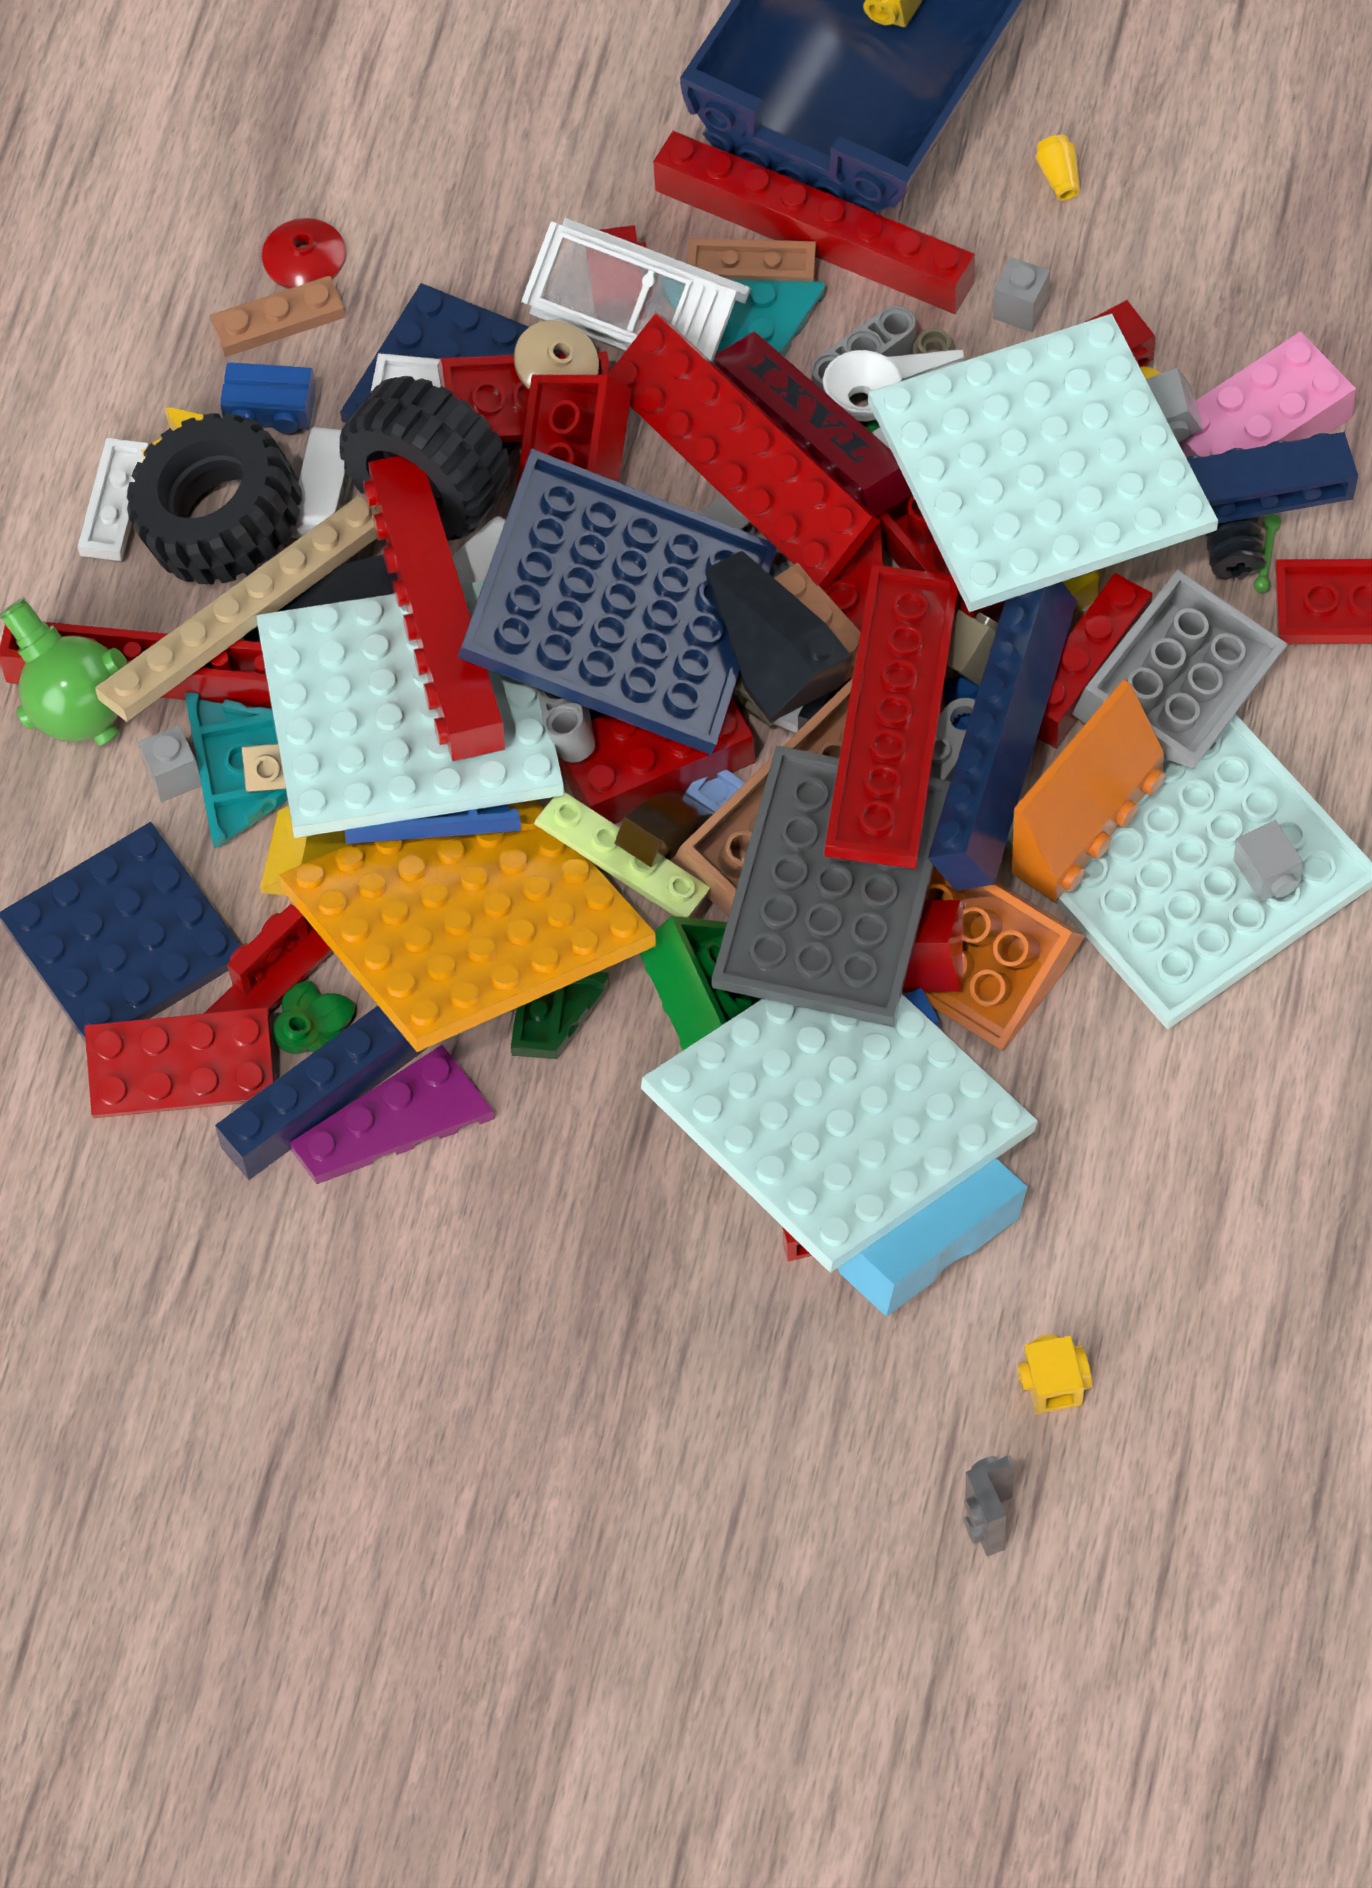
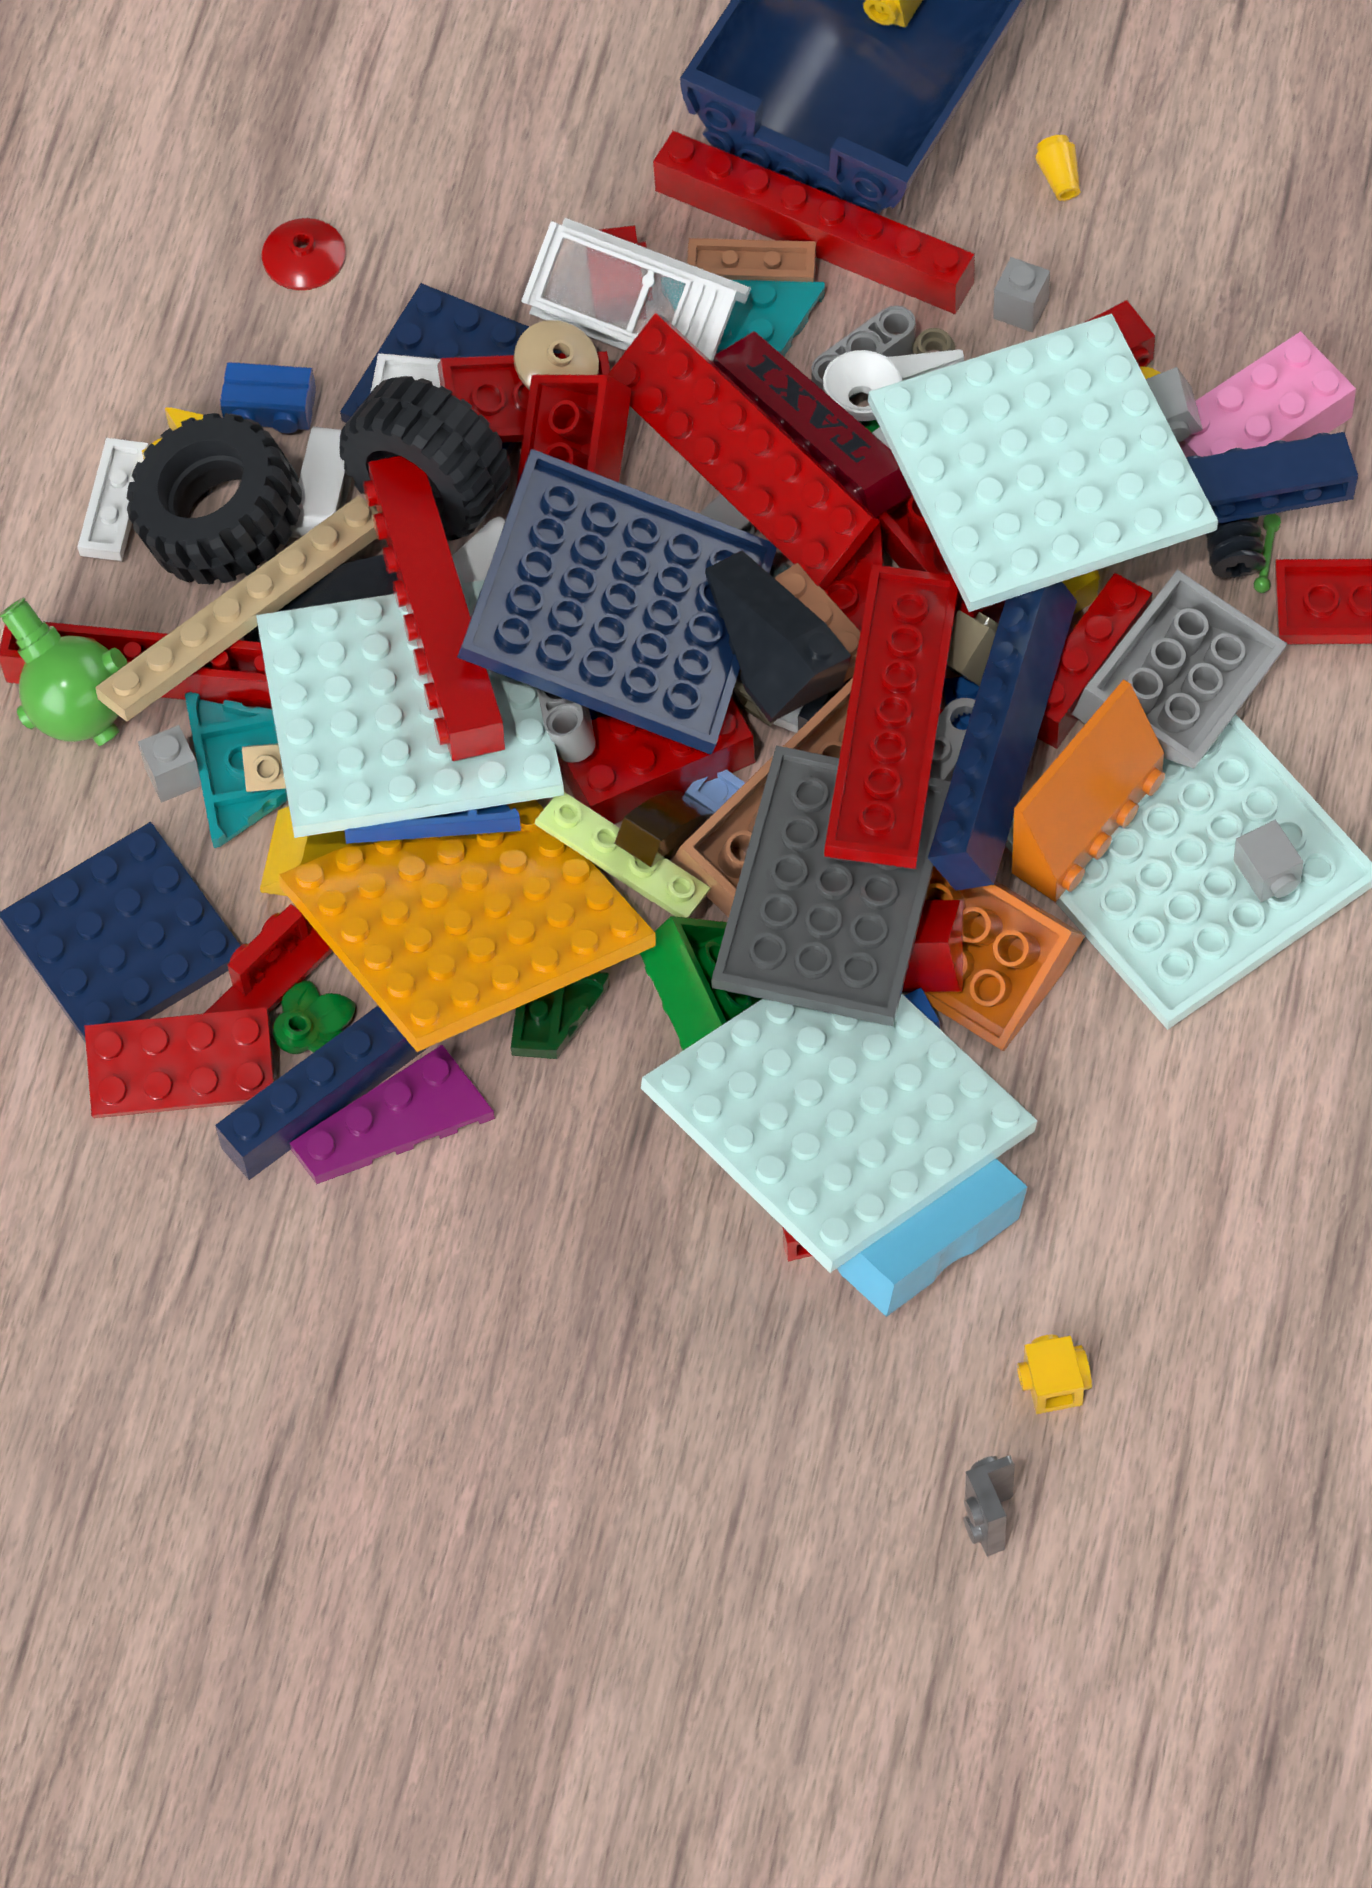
(277, 316): nougat plate -> none

